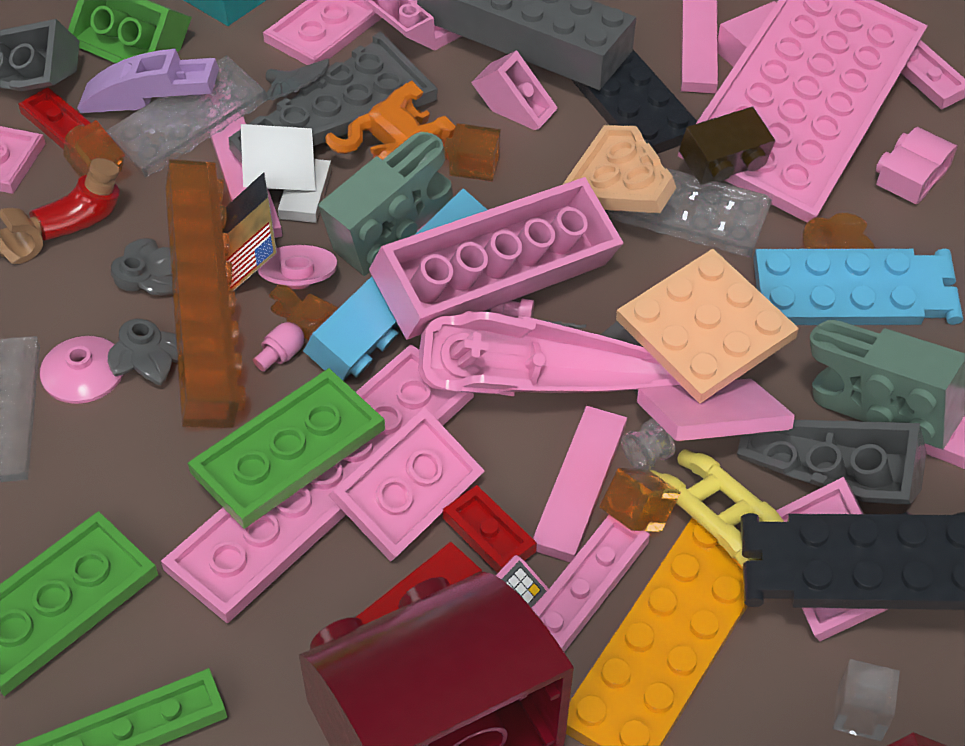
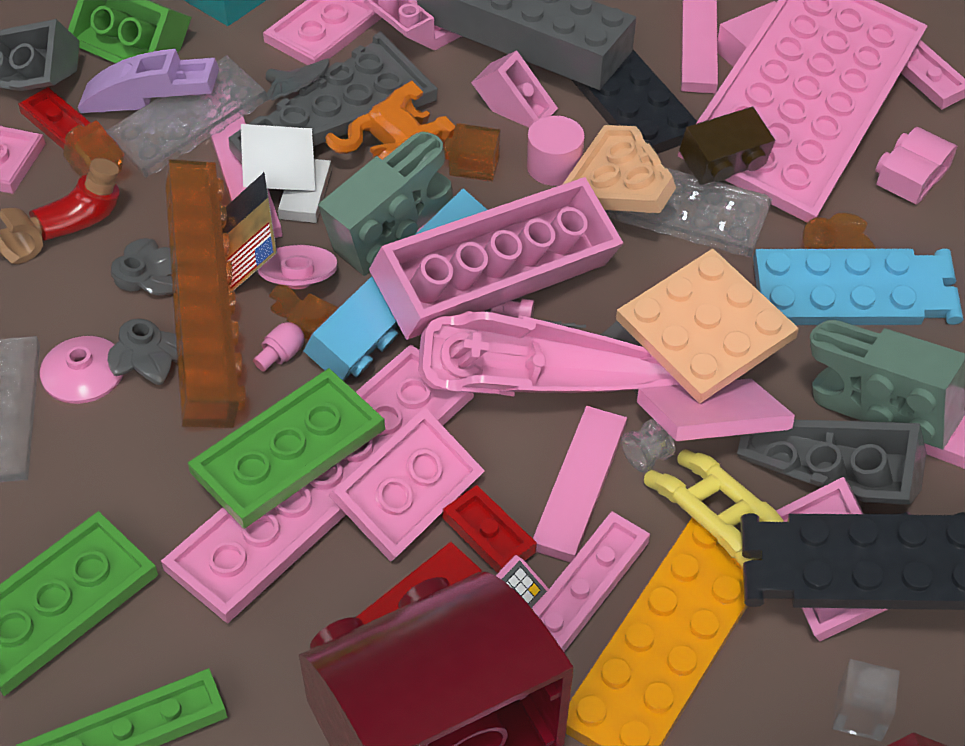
(554, 149): none -> bright pink piece
(639, 499): clear orange brick -> none

